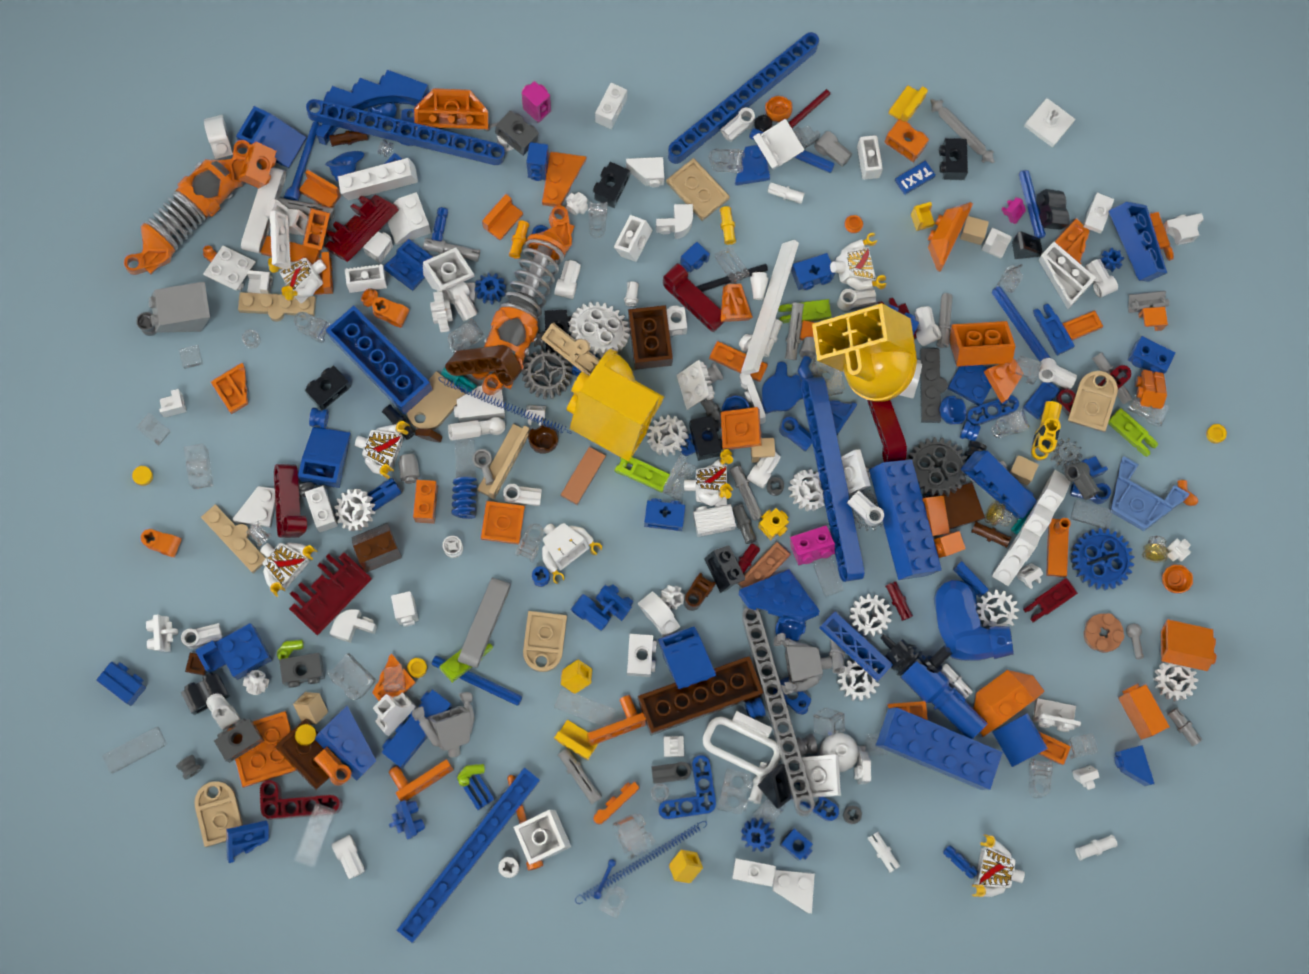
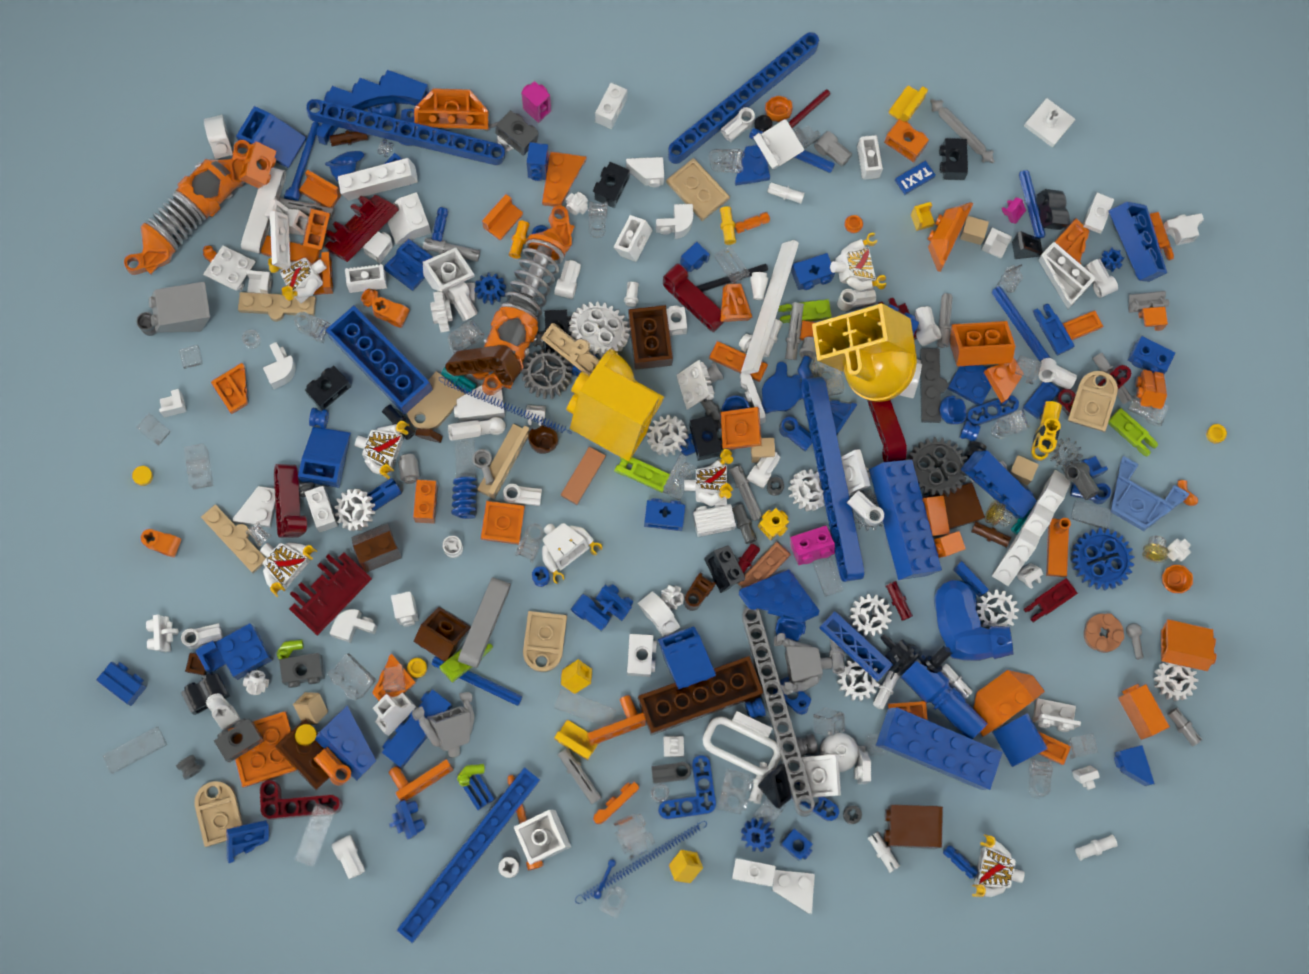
(283, 370): none -> white brick
(441, 634): none -> reddish brown slope
(752, 222): none -> orange axle
(886, 690): none -> white axle
(914, 826): none -> reddish brown slope

